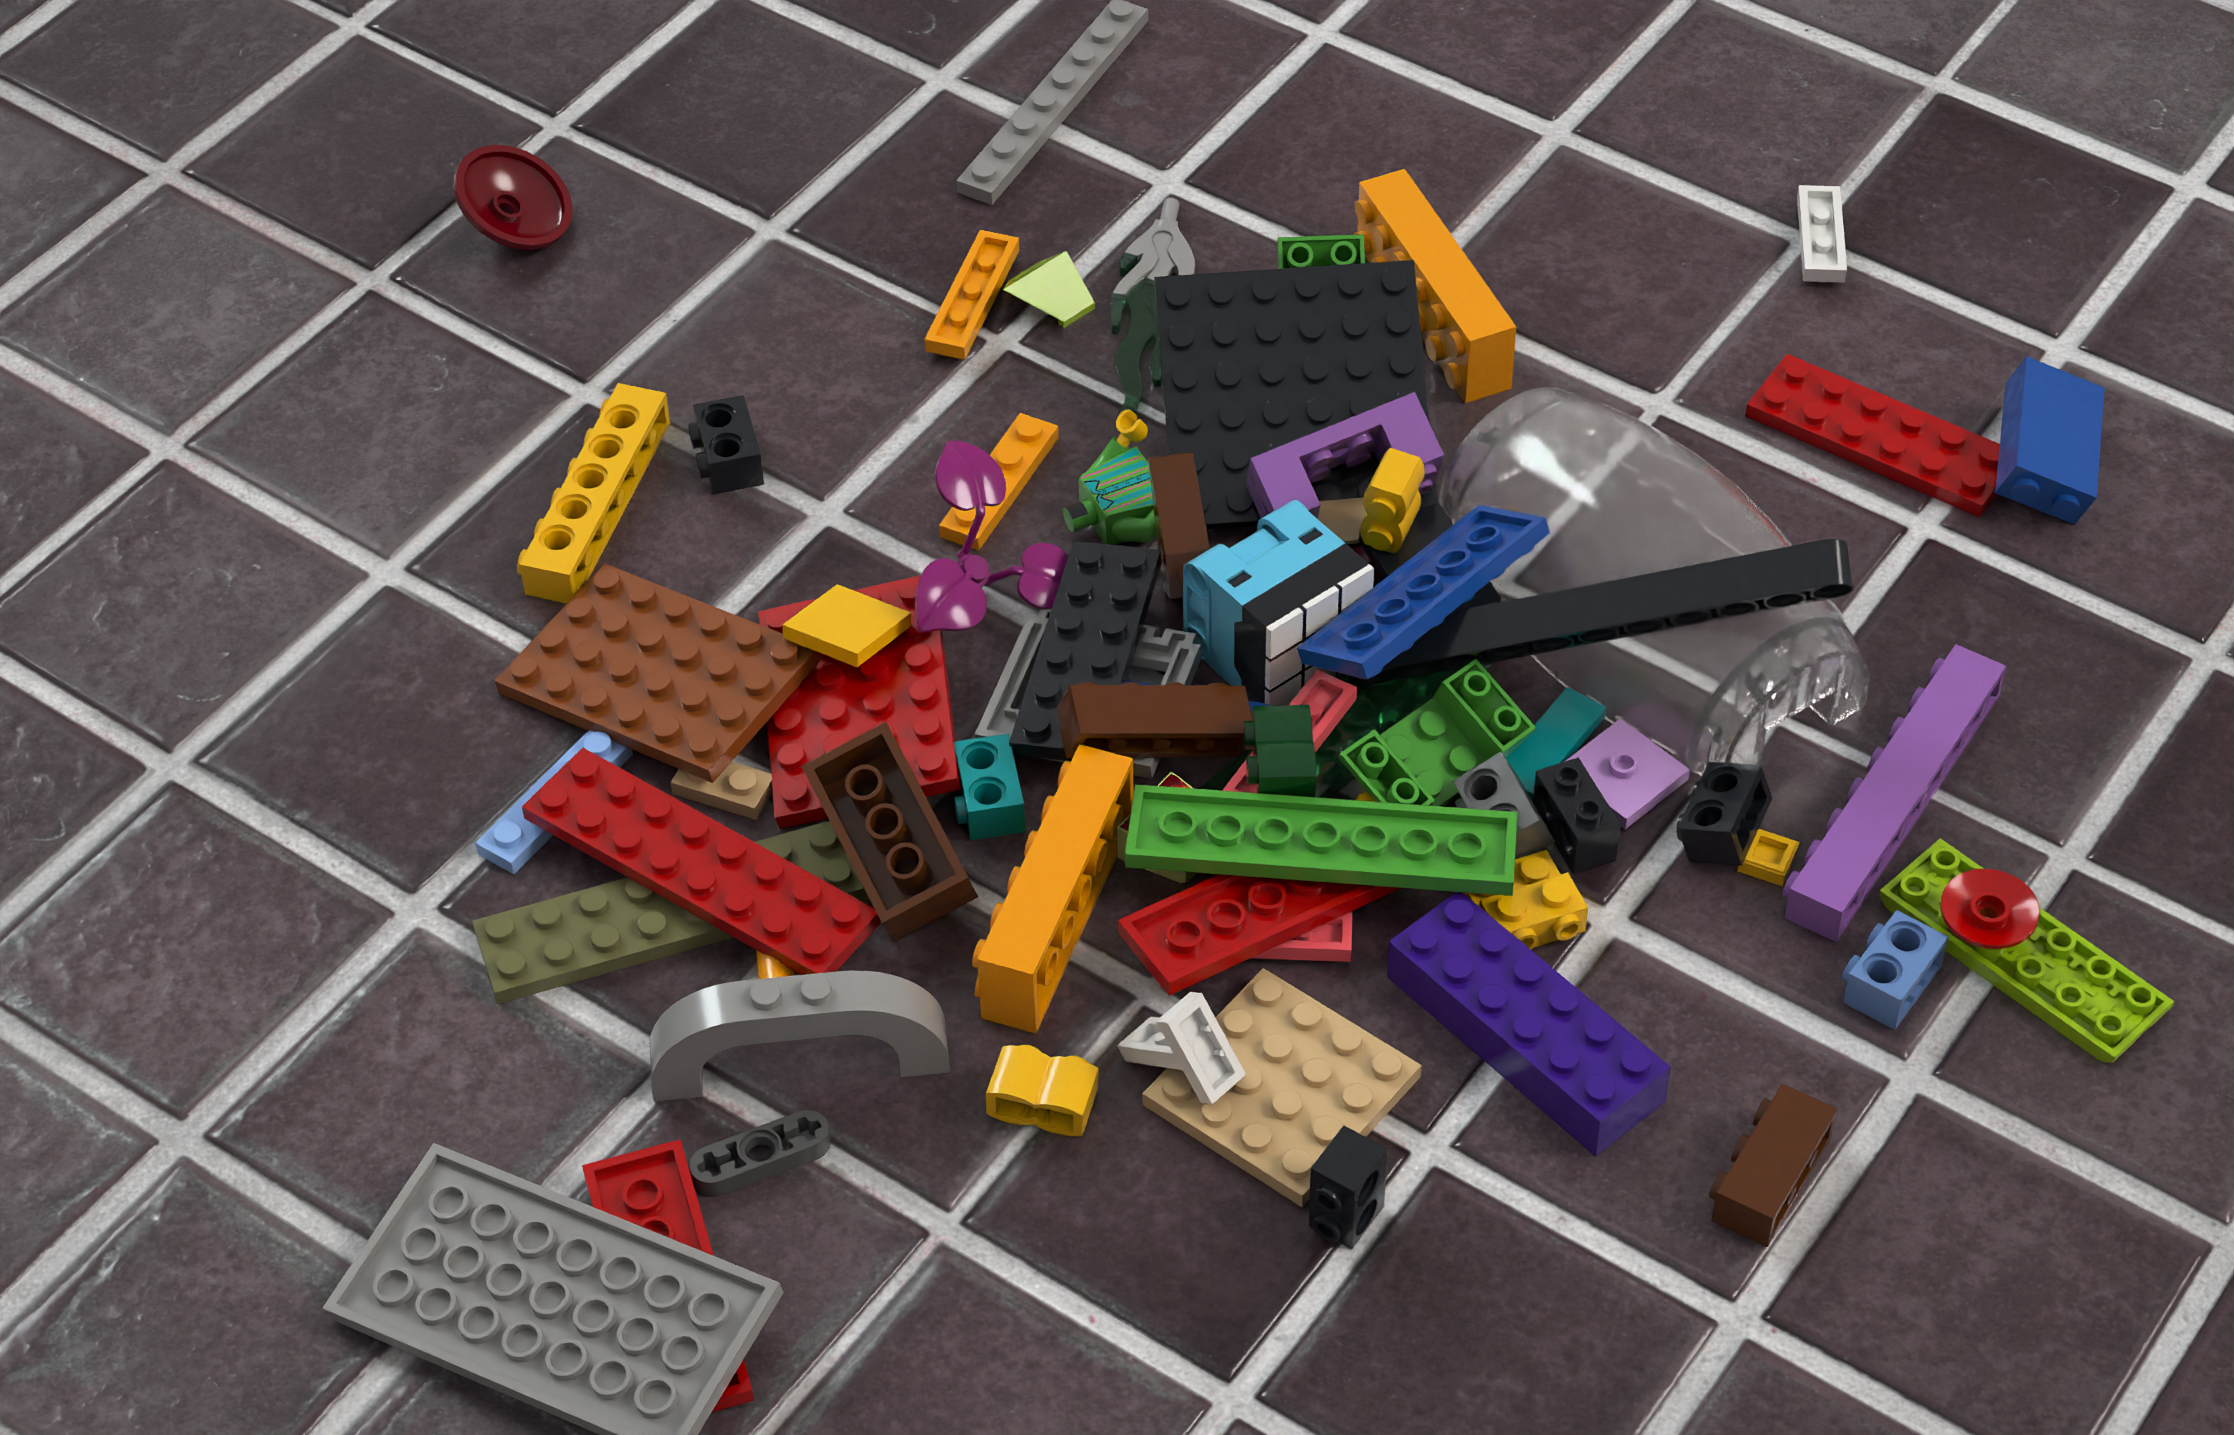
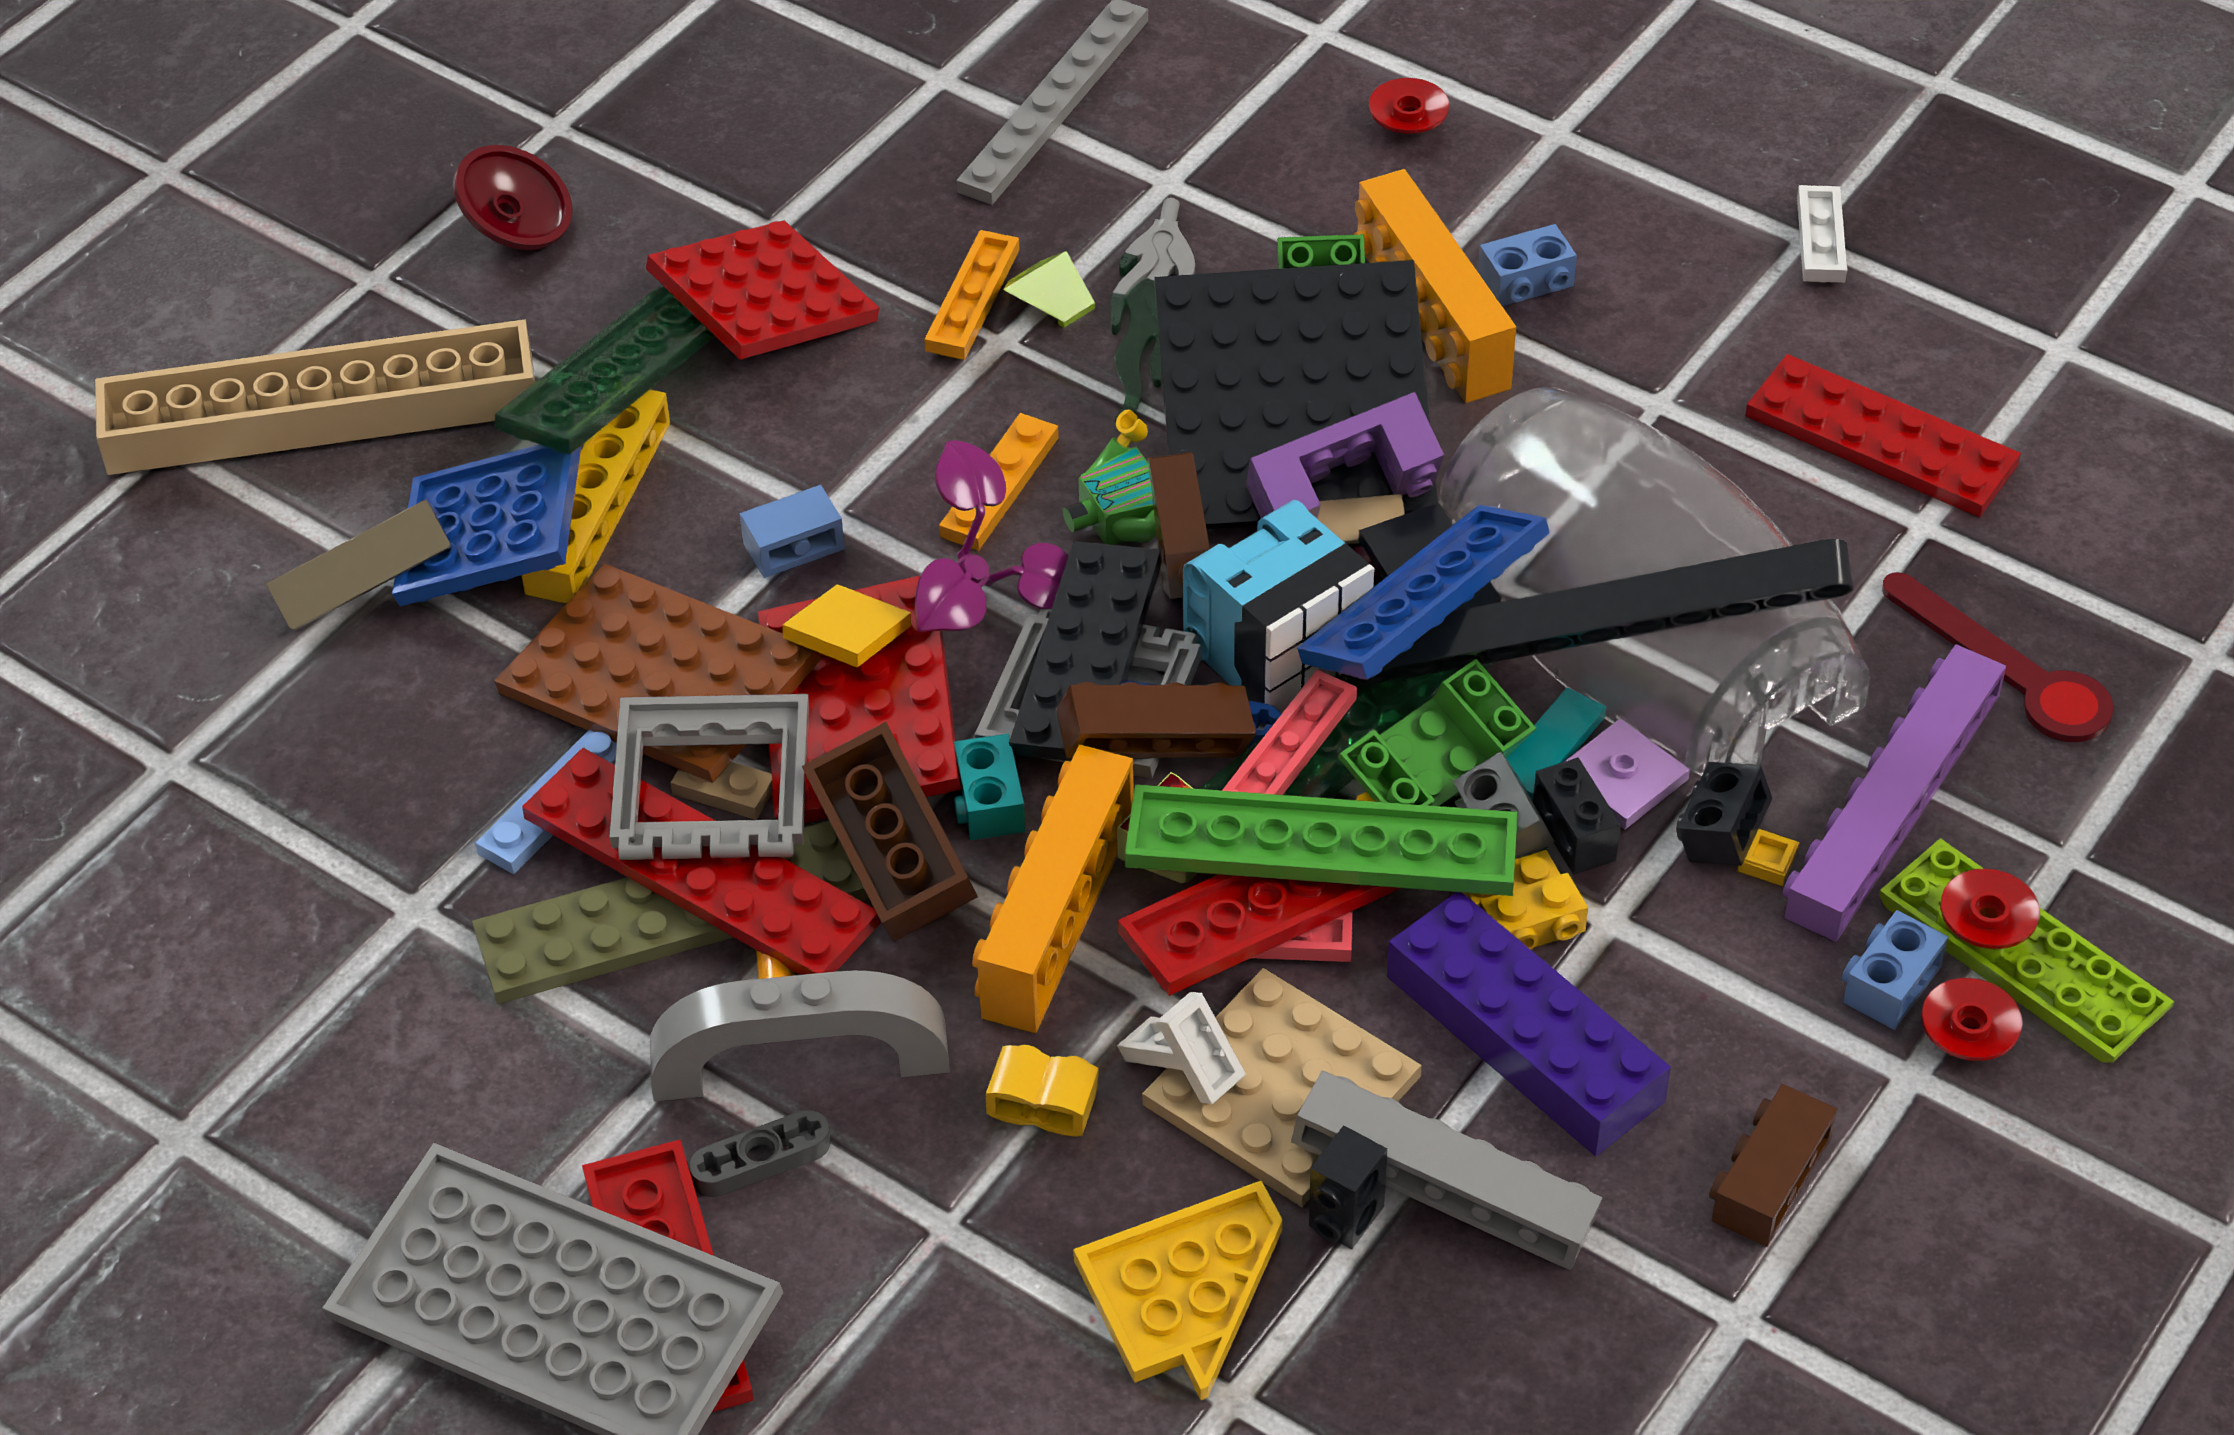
(310, 397): none -> tan brick
(359, 565): none -> dark tan panel
(500, 518): none -> blue plate
(605, 374): none -> clear green plate
(710, 722): none -> light grey hinge
(727, 445): black brick -> none
(762, 289): none -> red plate
(792, 531): none -> medium blue brick
(1183, 1282): none -> yellow wing
(1282, 750): dark green brick -> none
(1392, 500): yellow brick -> none
(1409, 105): none -> red dish
(1454, 1170): none -> light grey brick
(1527, 265): none -> medium blue brick
(1975, 1005): none -> red dish
(2050, 440): blue brick -> none
(2055, 702): none -> dark red piece

